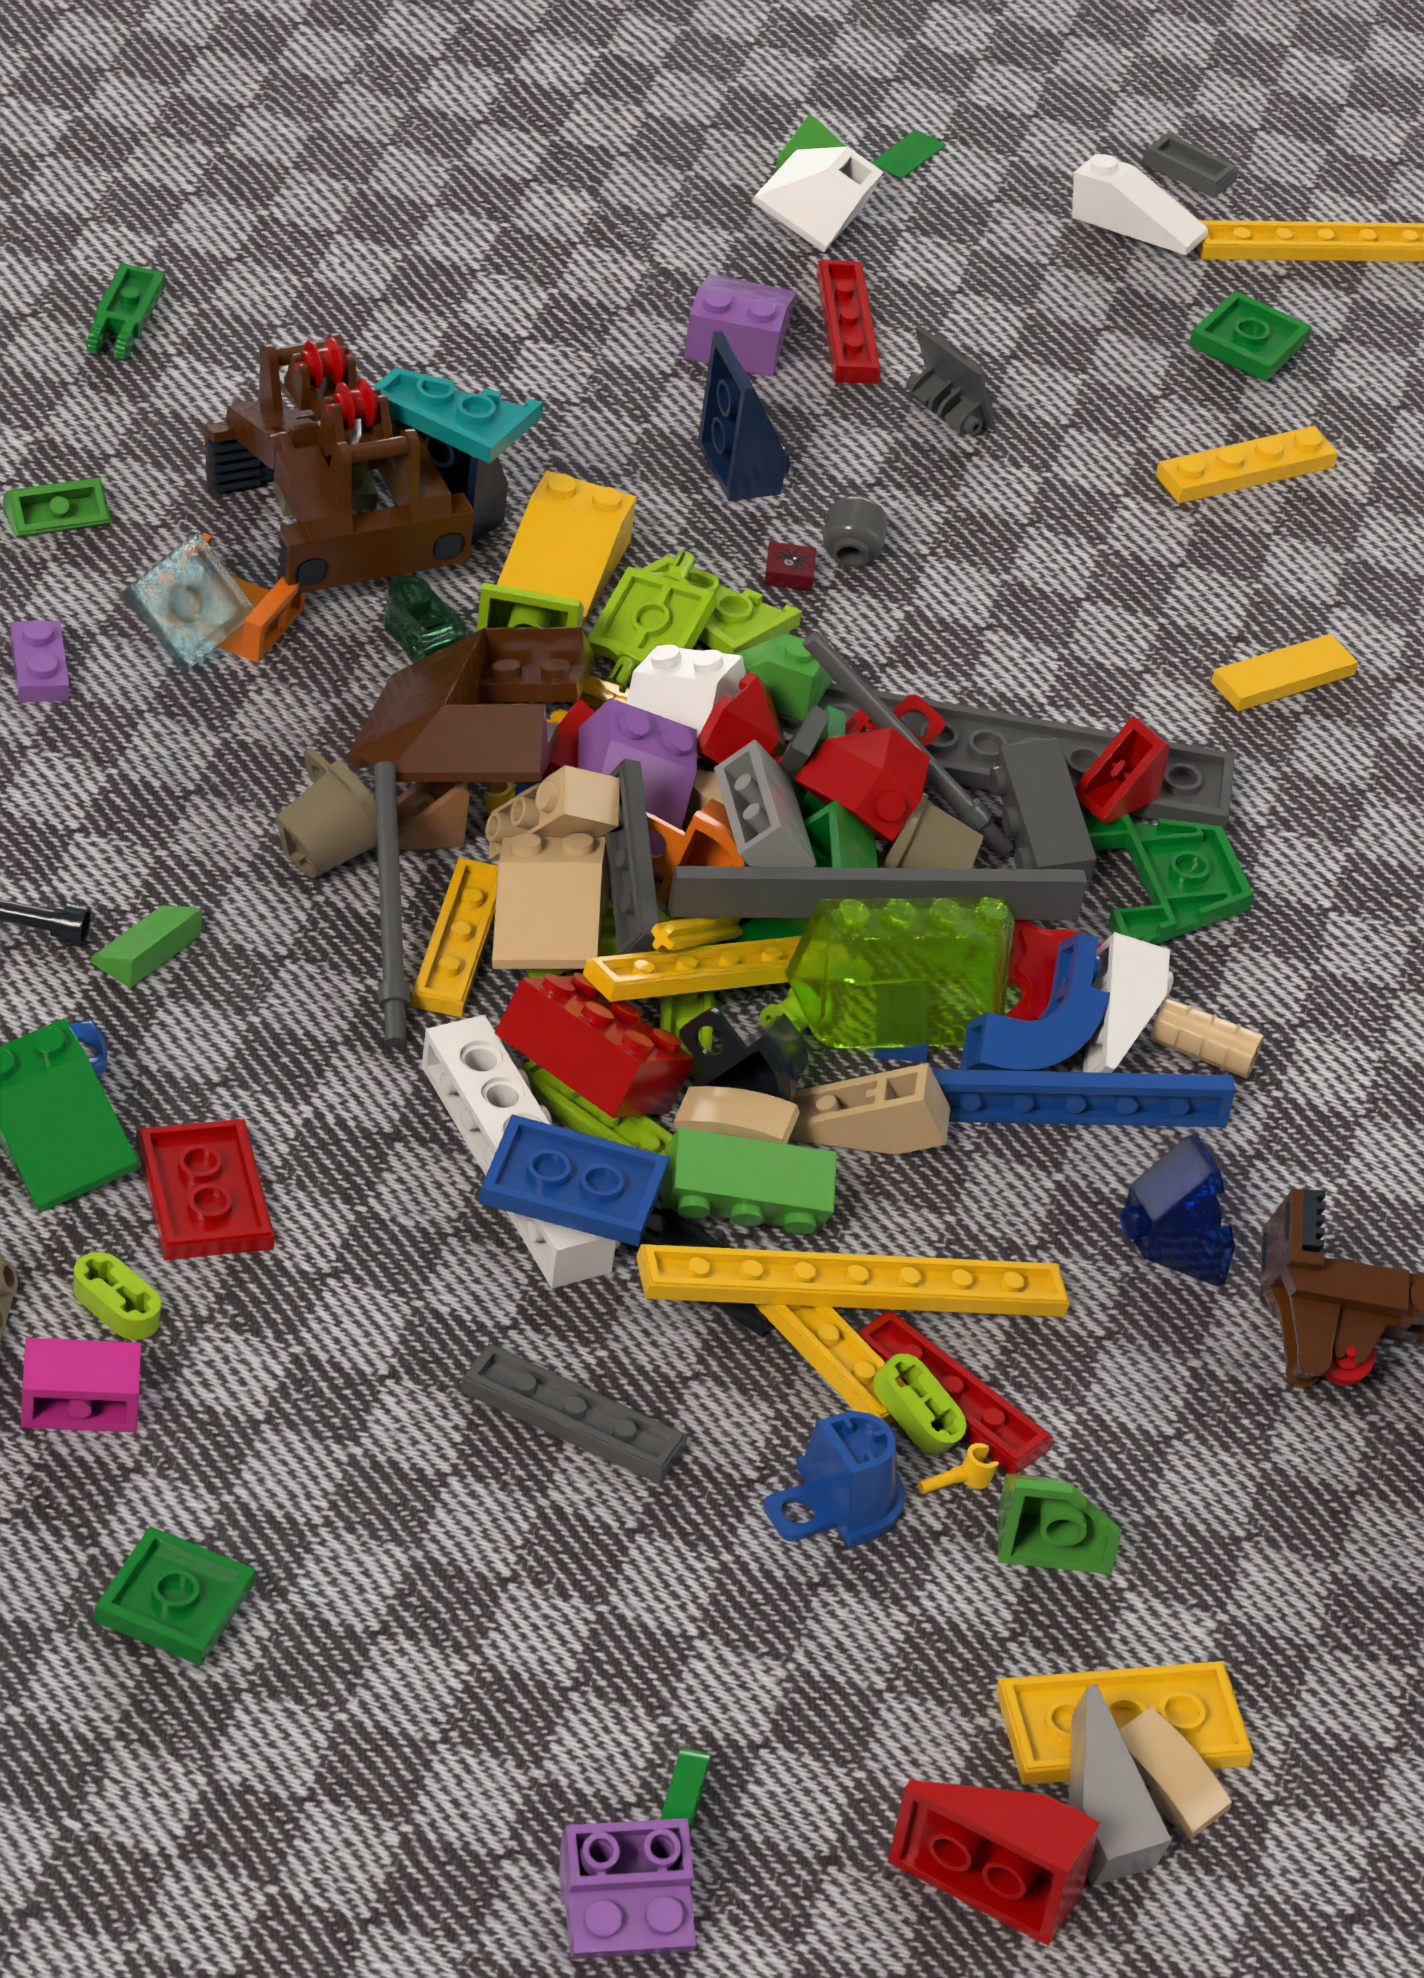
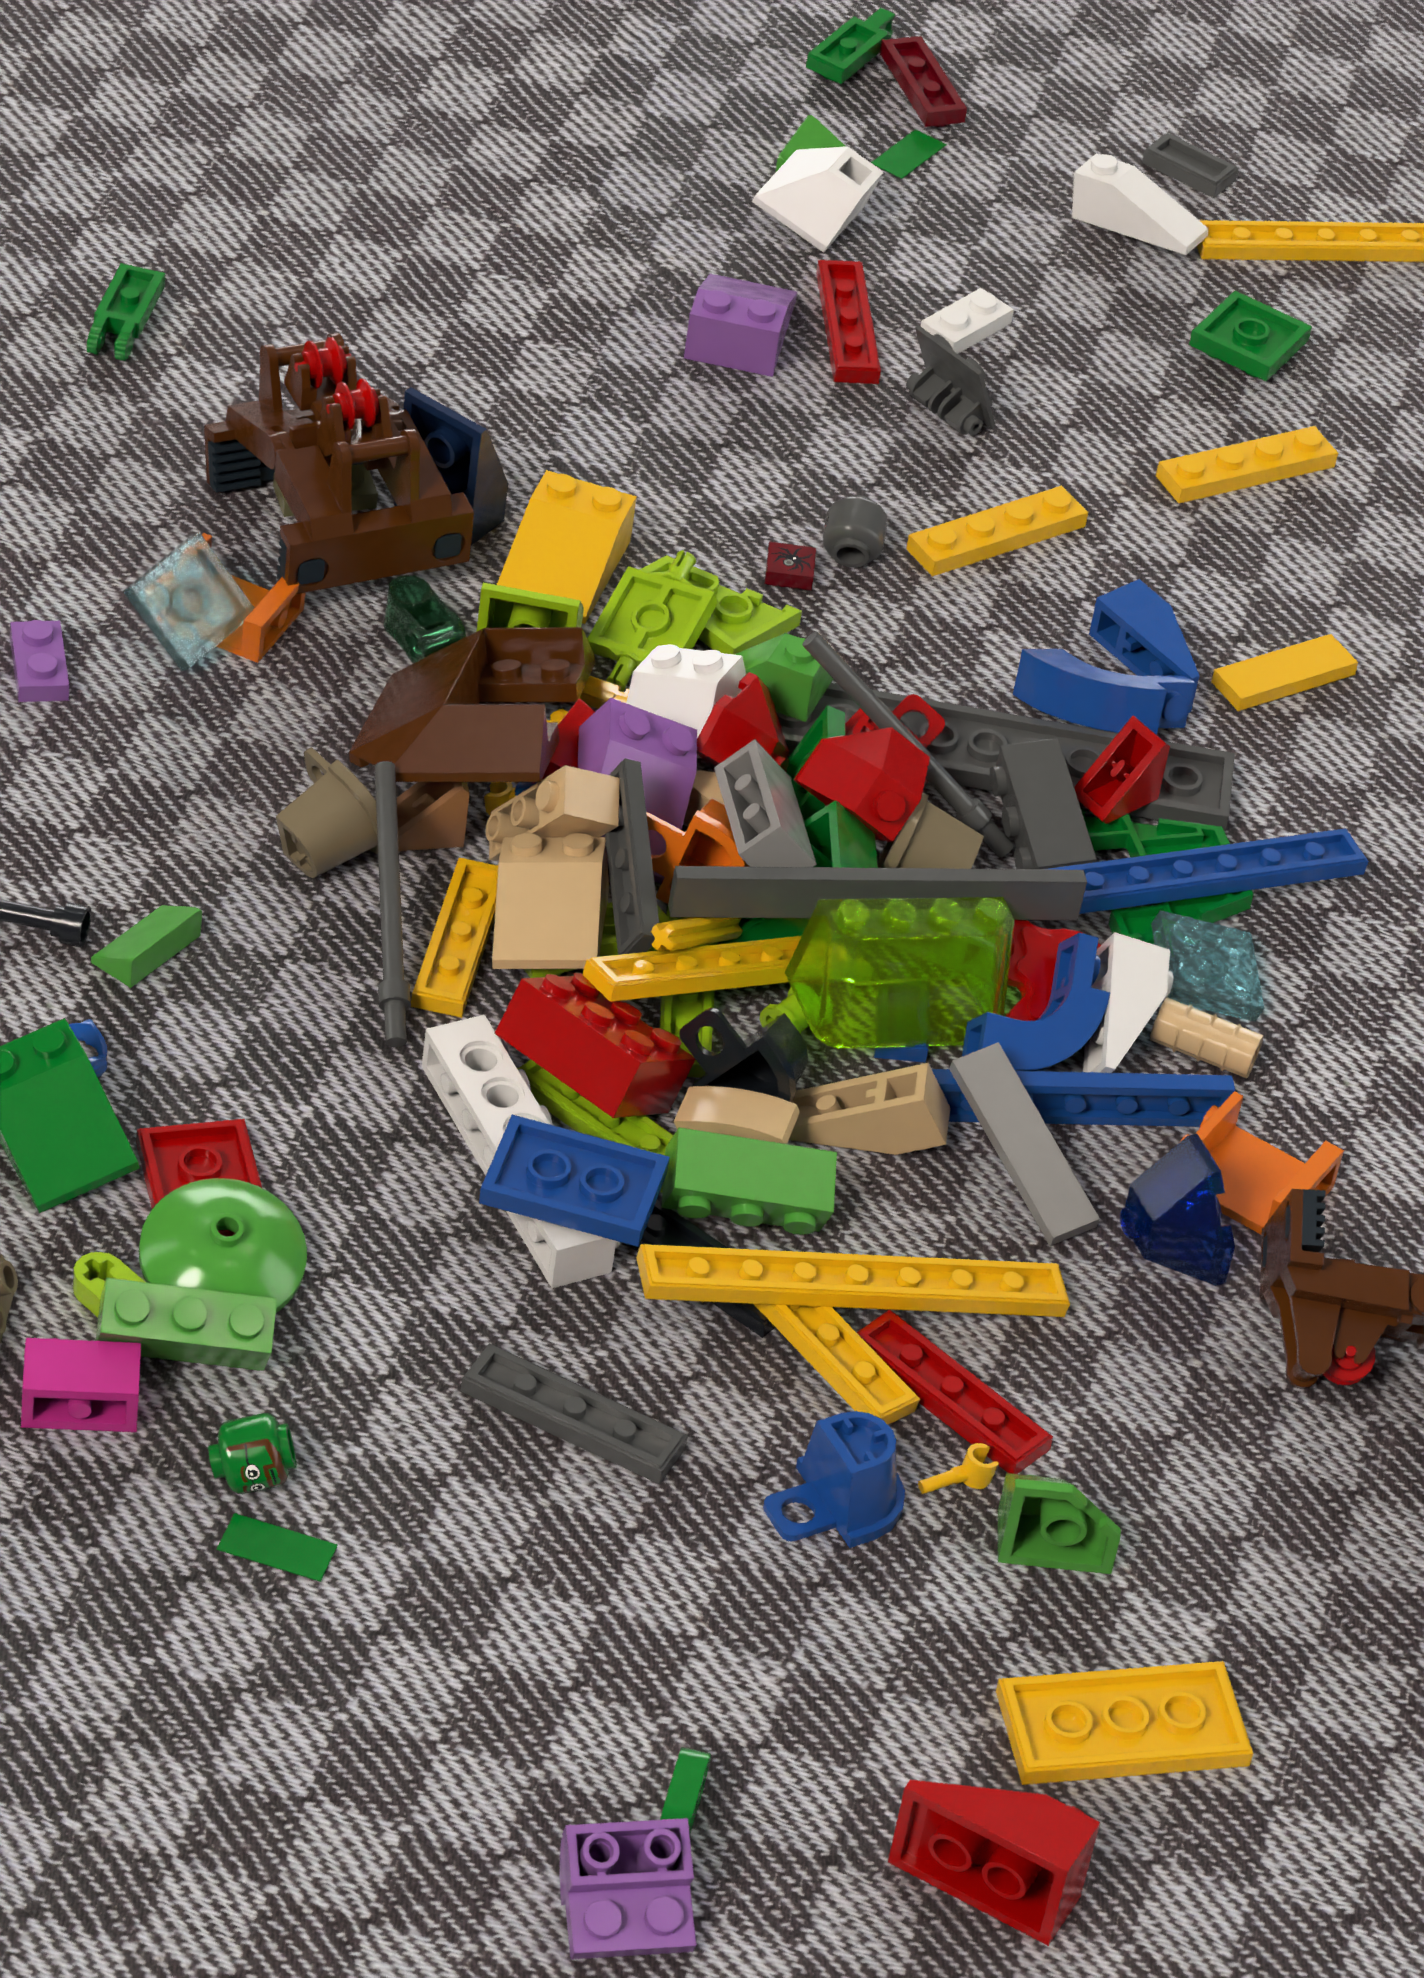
(57, 507): bright green slope -> none
(174, 1595): green plate -> none
(186, 1250): none -> bright green dish
(188, 1323): none -> bright green brick
(253, 1453): none -> green head
(277, 1547): none -> green sticker
(465, 420): teal wing -> none
(737, 431): dark blue slope -> none
(803, 741): dark grey tile -> none
(851, 46): none -> green hinge
(919, 1404): lime beam -> none
(923, 81): none -> dark red plate
(969, 320): none -> white plate
(996, 530): none -> yellow plate
(1024, 1144): none -> light grey tile
(1097, 697): none -> blue arch
(1112, 1792): light grey slope -> none
(1142, 633): none -> blue slope
(1178, 1776): tan slope -> none
(1210, 965): none -> clear light blue plate
(1219, 870): none -> blue tile
(1257, 1173): none -> orange panel

